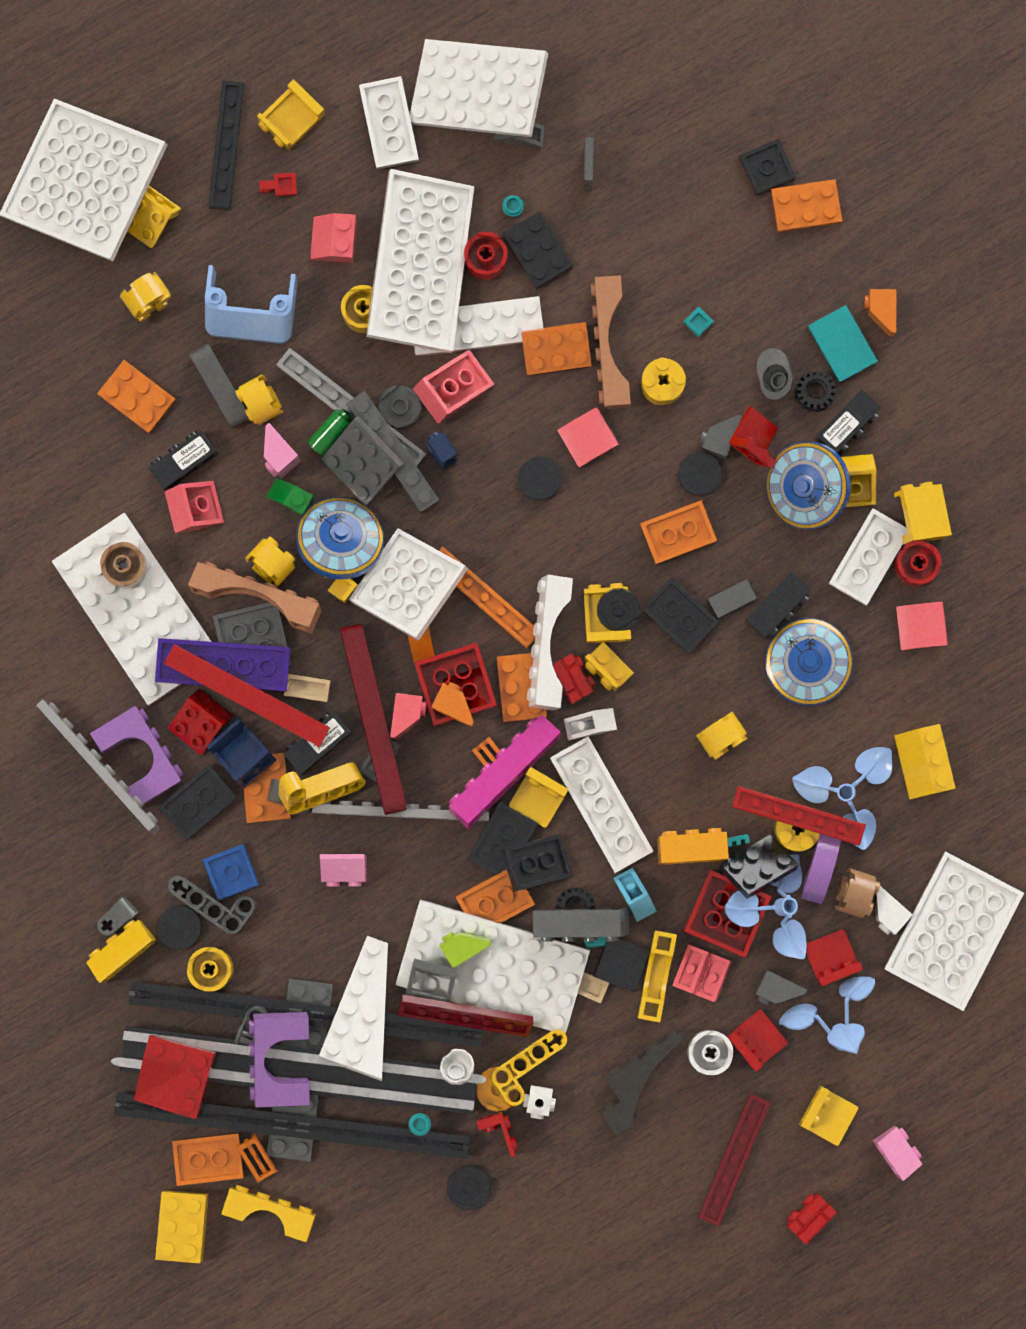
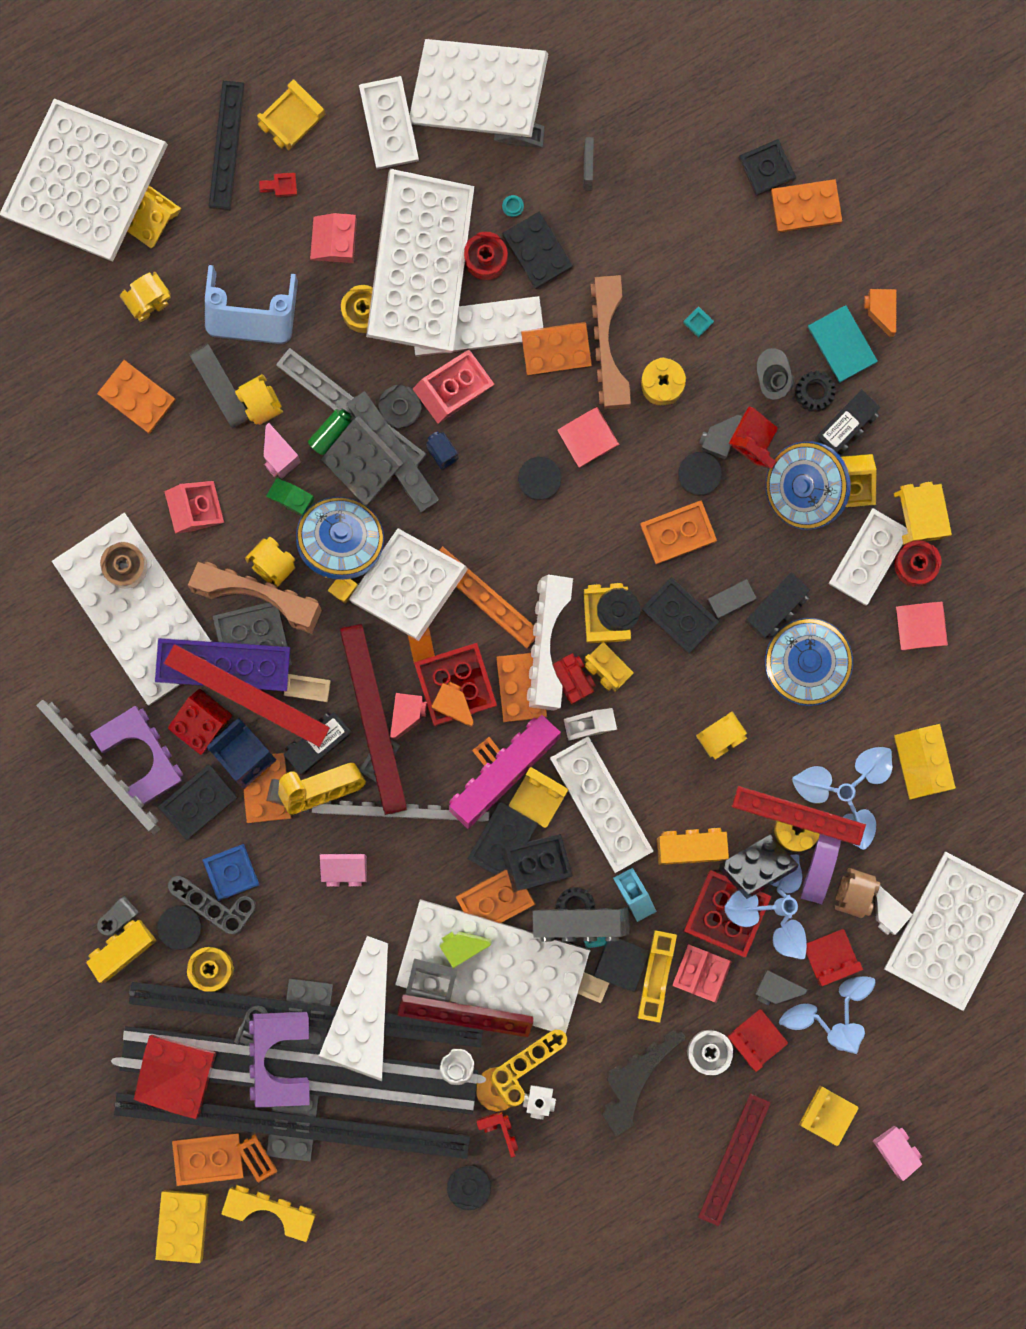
(182, 460): black brick -> none
(419, 1124): teal plate -> none
(737, 840): teal tile -> none
(810, 1218): red brick -> none

